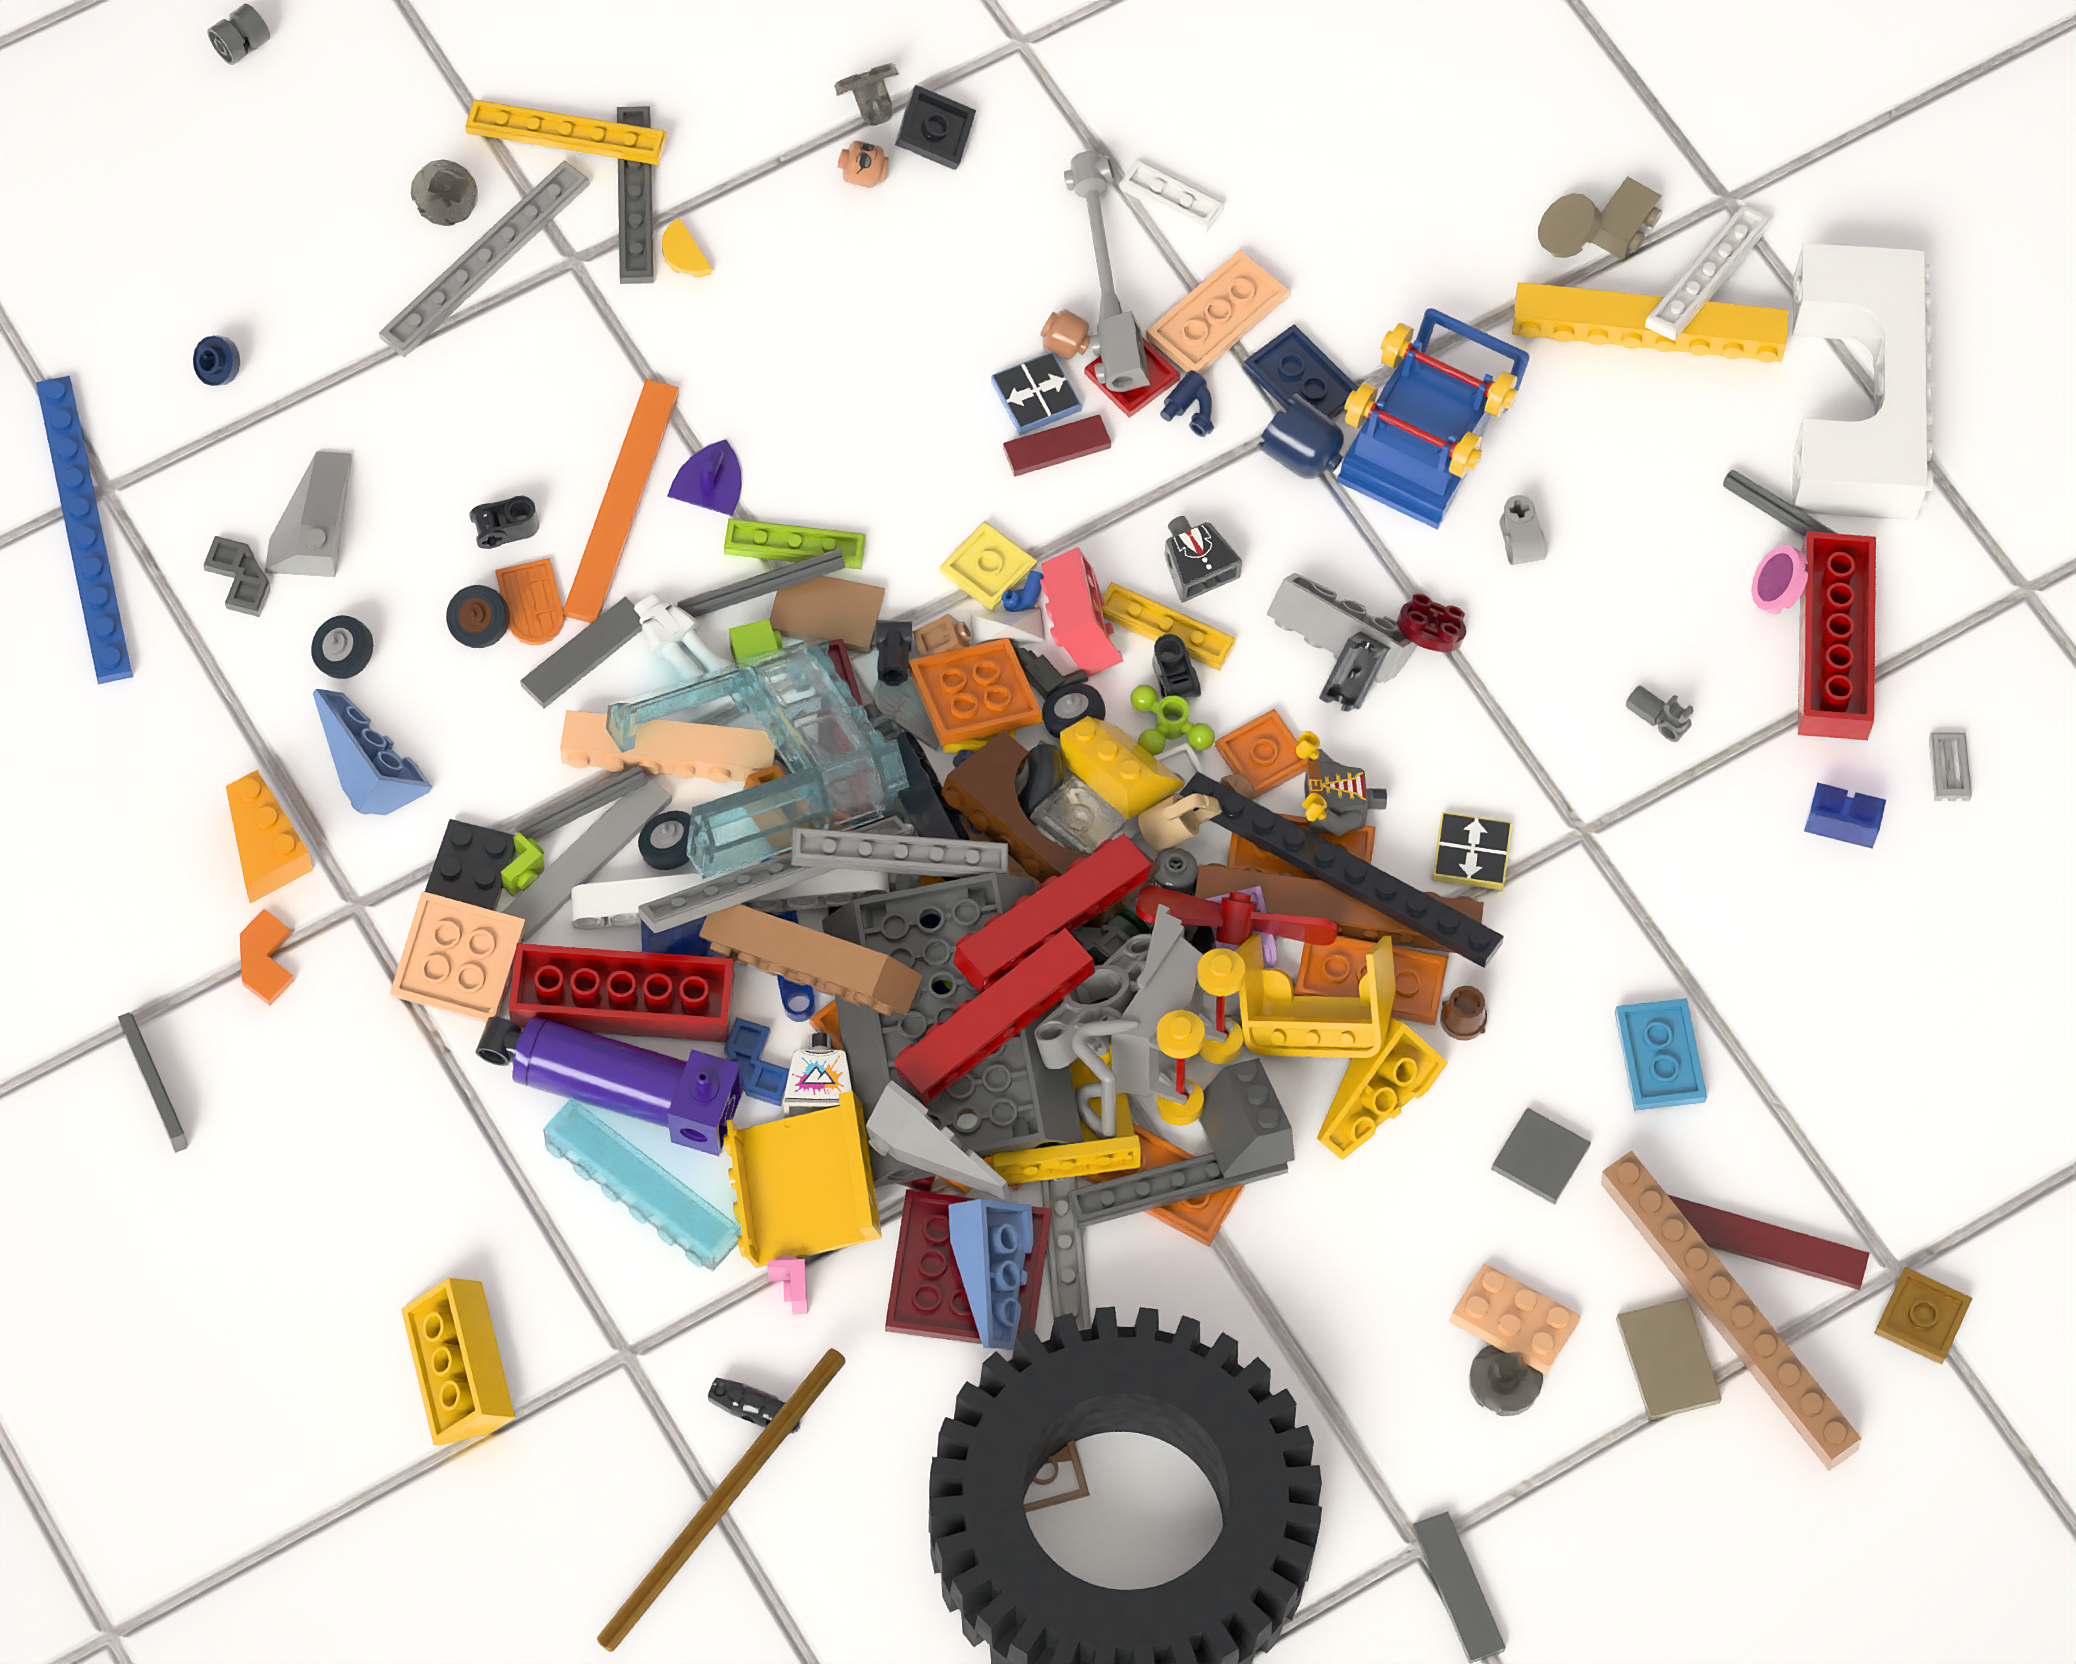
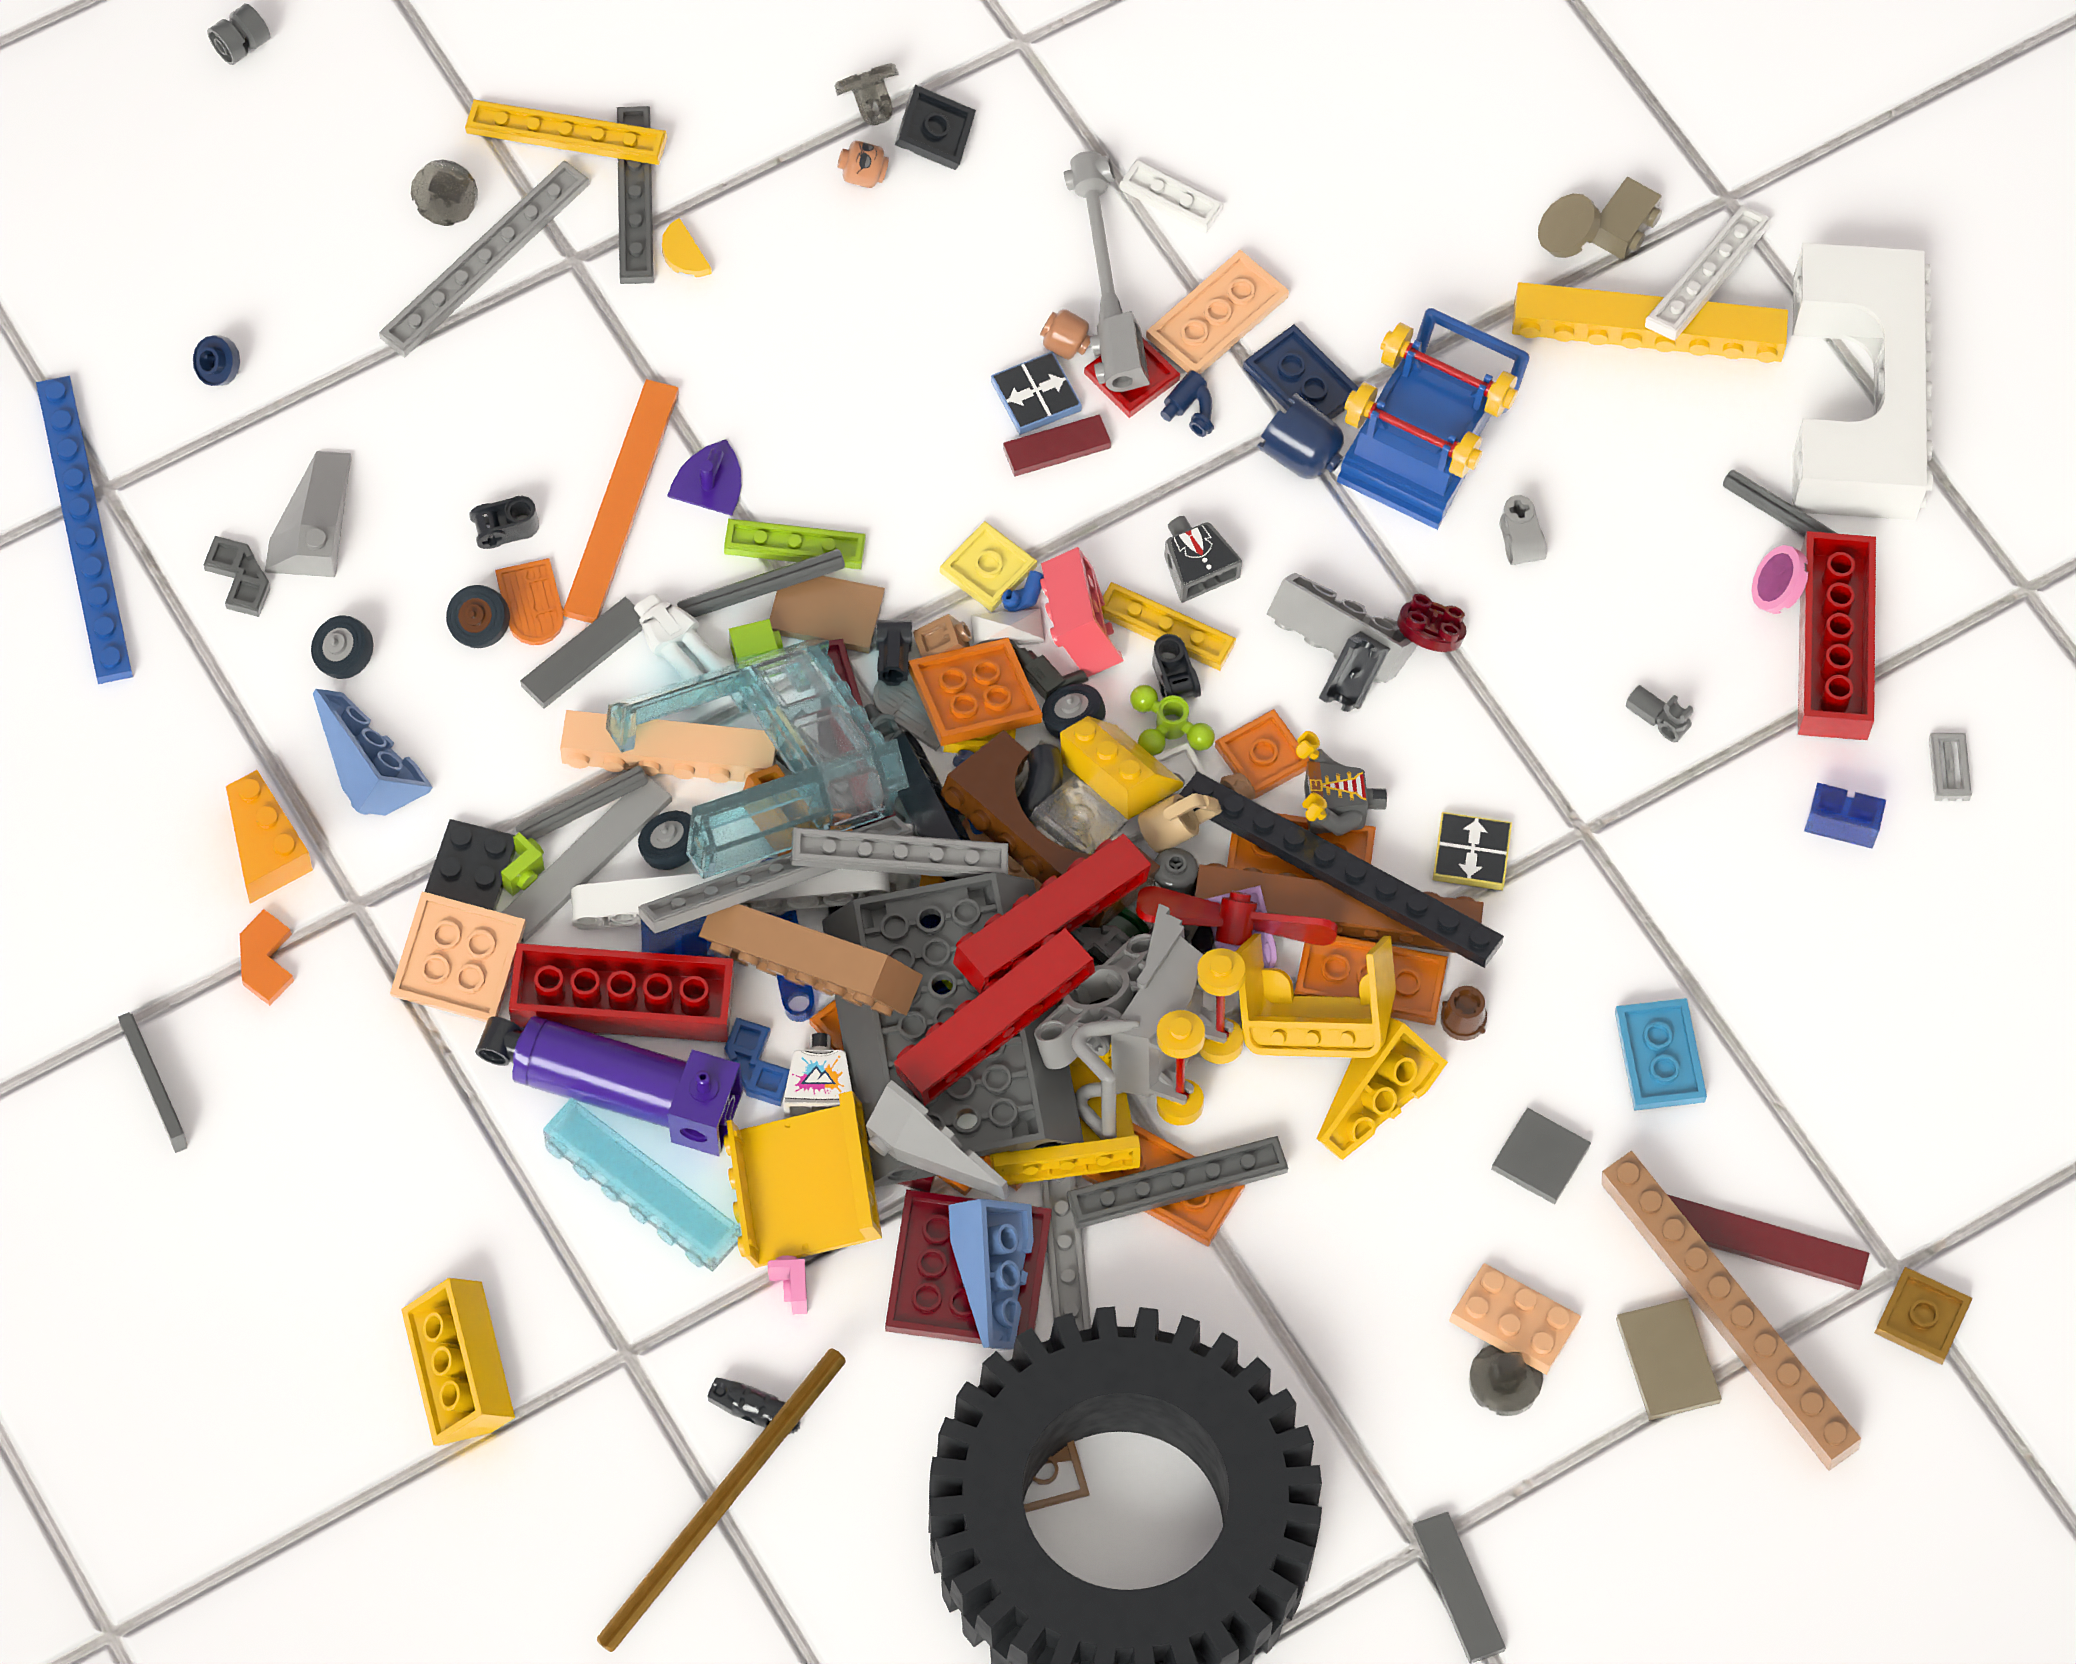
(1245, 1120): dark grey slope -> none

